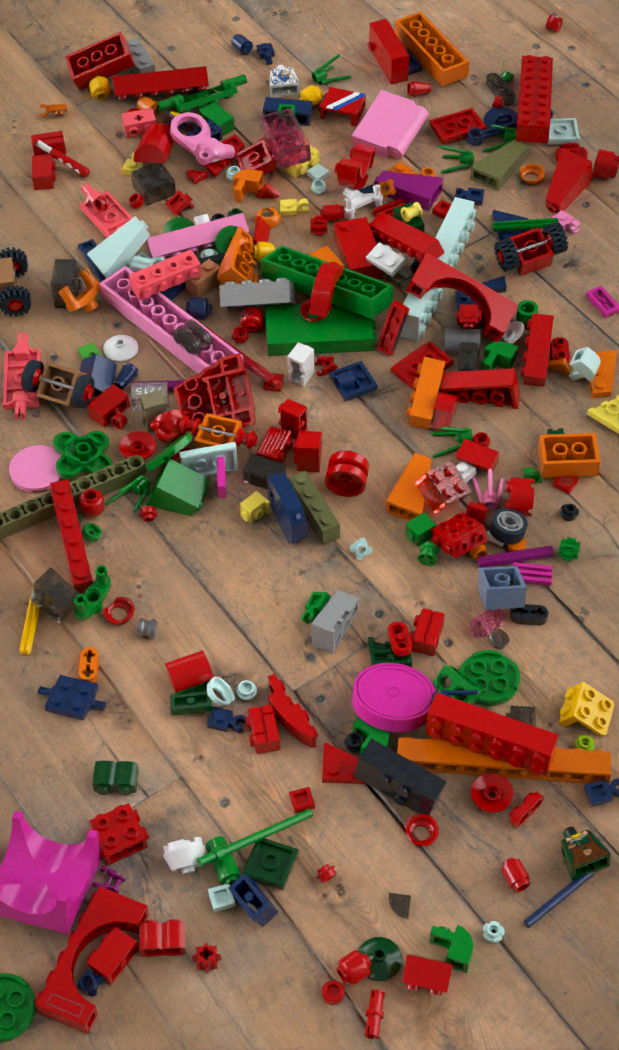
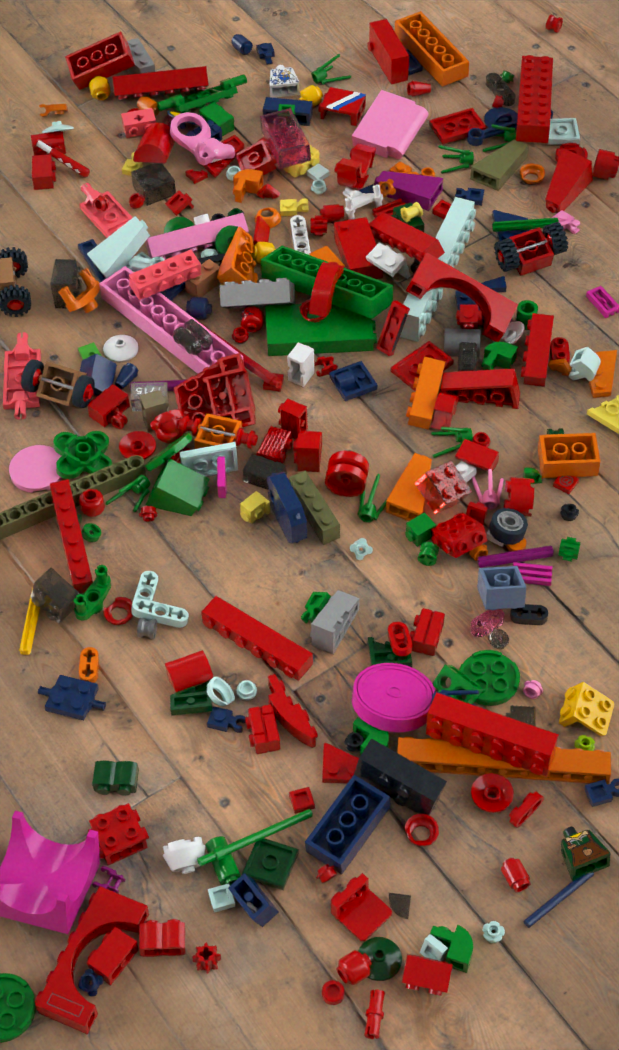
(57, 126): none -> light aqua dish
(147, 603): none -> light aqua beam
(257, 638): none -> red brick
(303, 240): none -> white beam
(347, 824): none -> dark blue brick
(359, 908): none -> red bracket
(368, 511): none -> green plant
(433, 948): none -> light aqua plate
(532, 689): none -> bright pink plate

